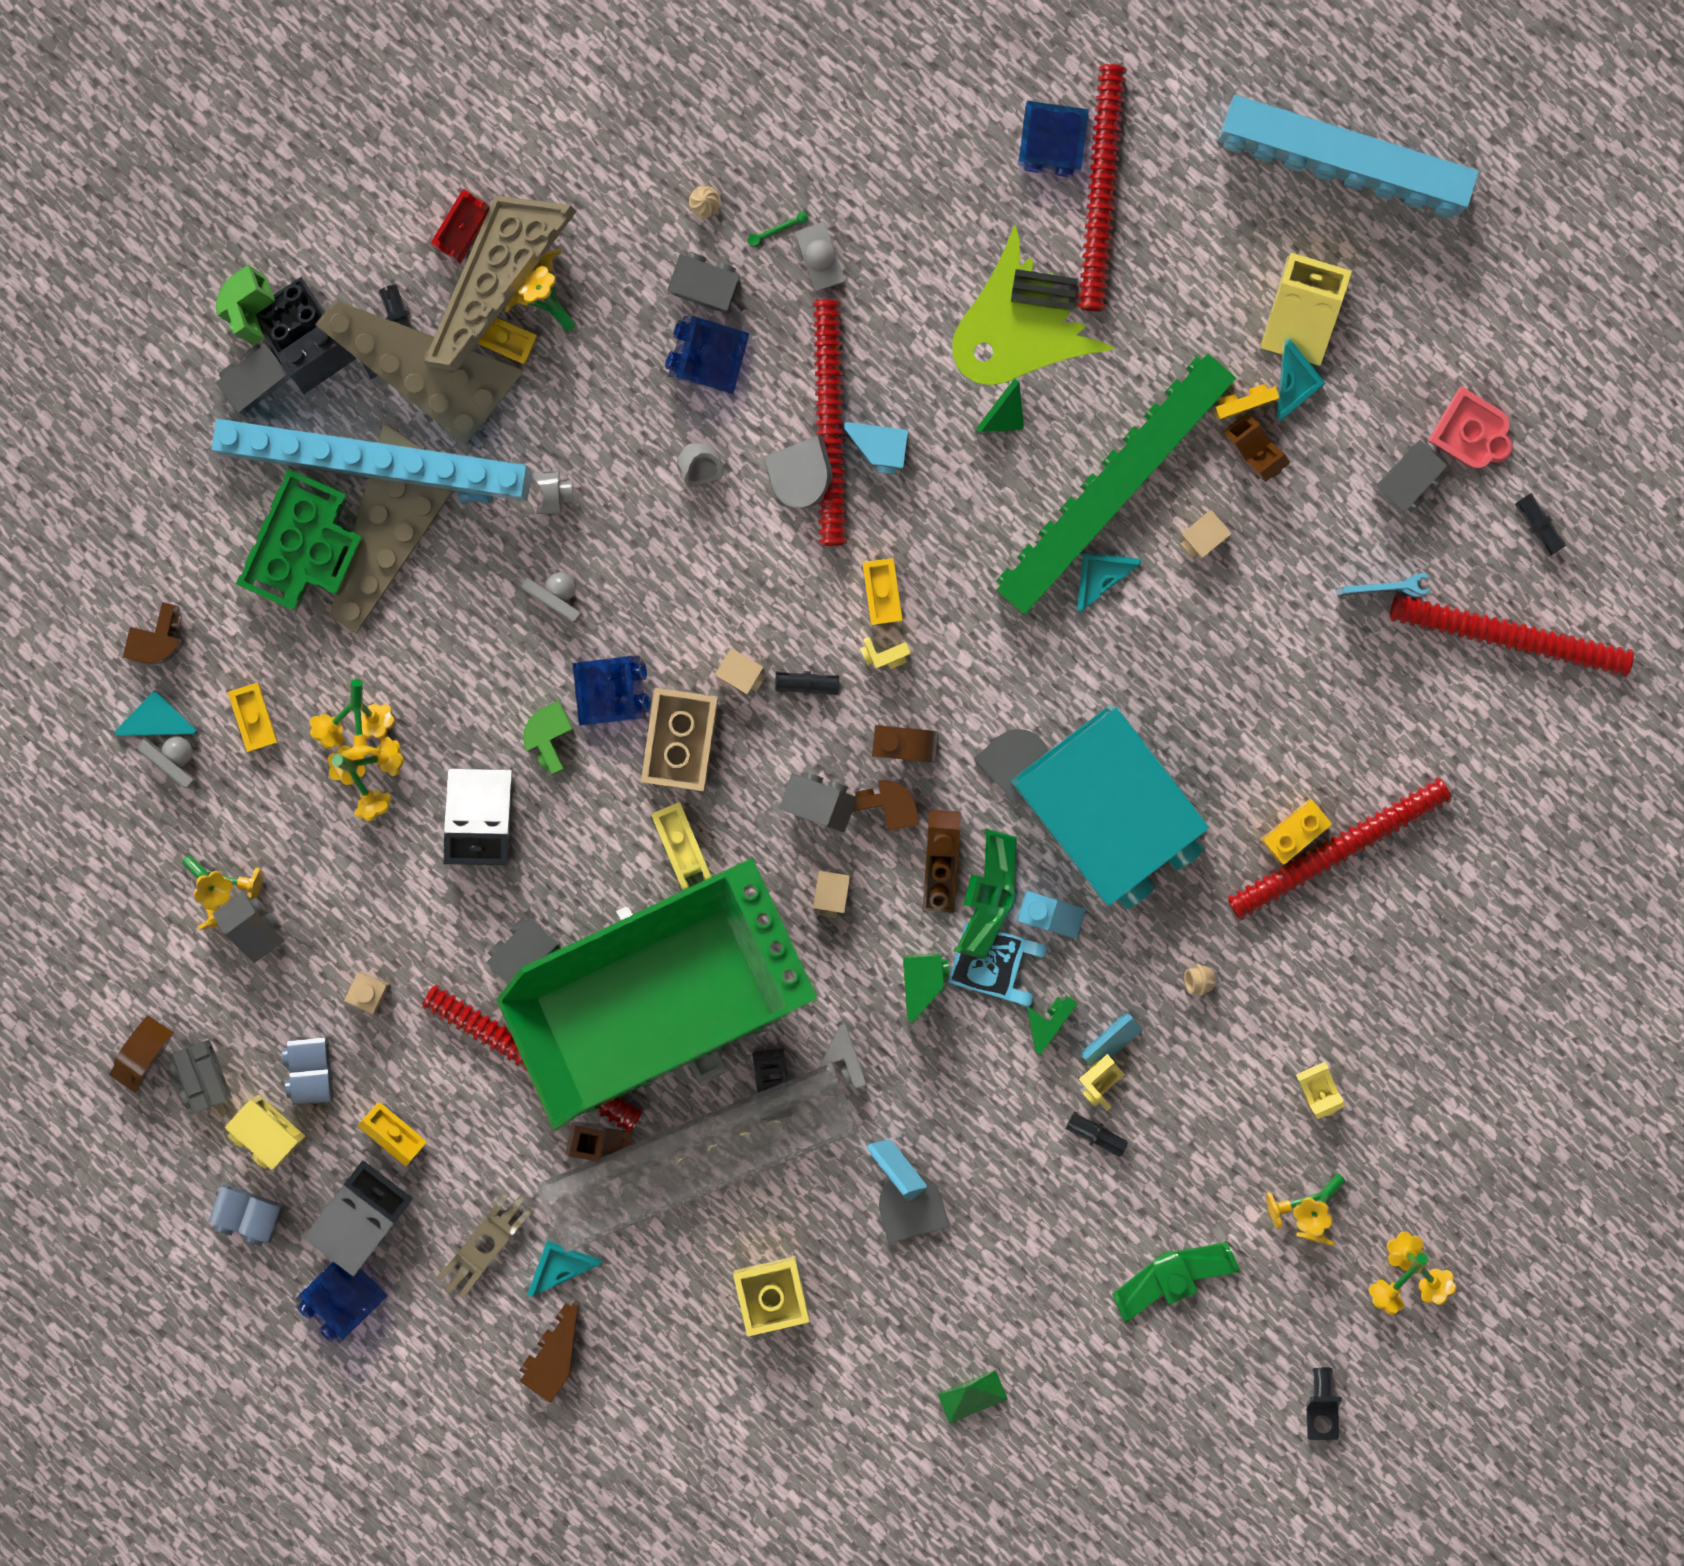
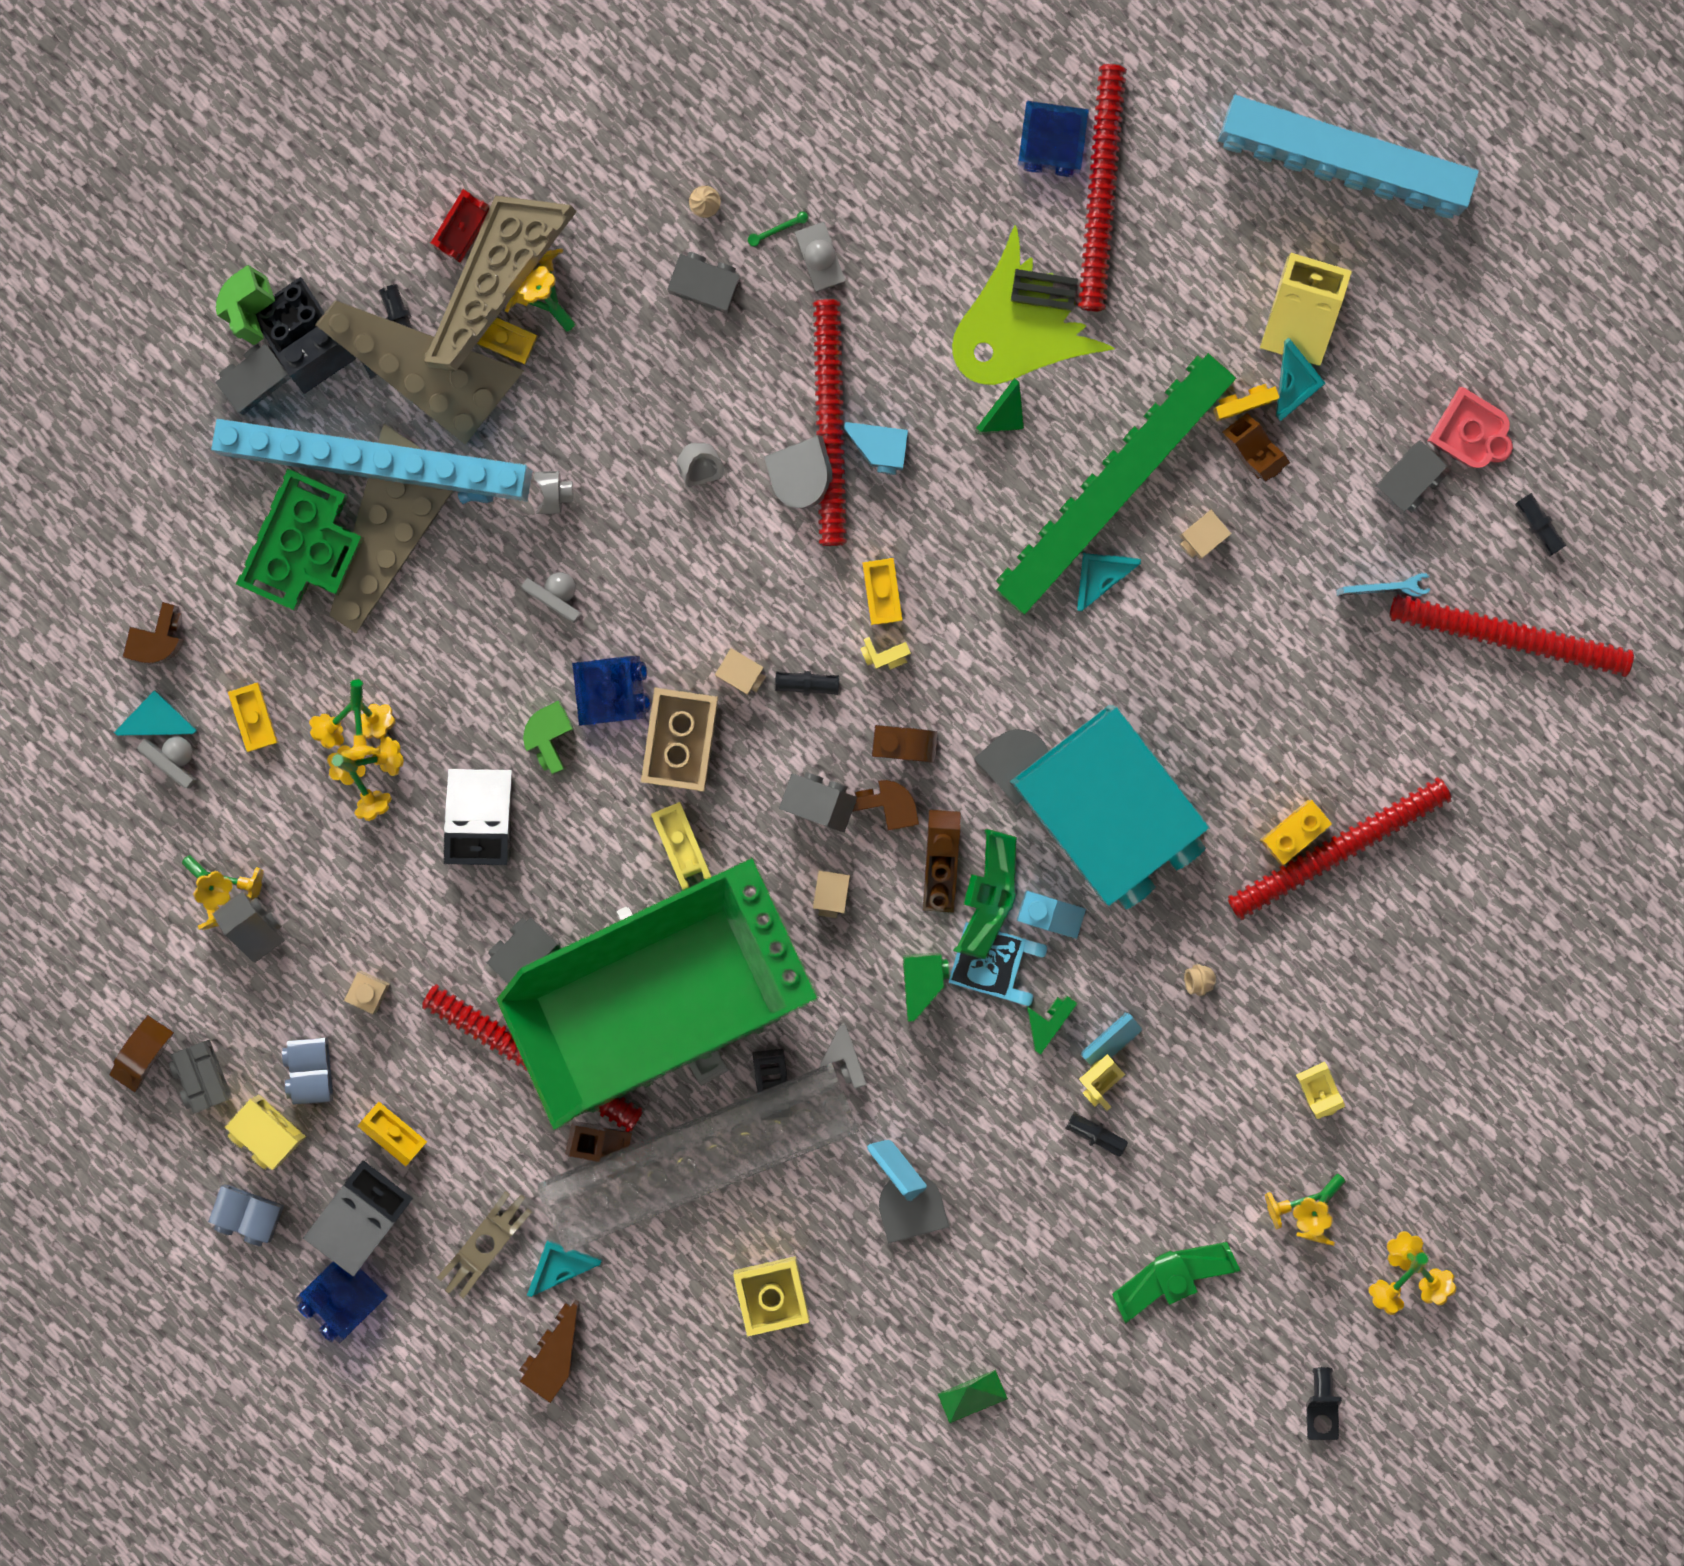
(707, 354): clear blue plate -> none

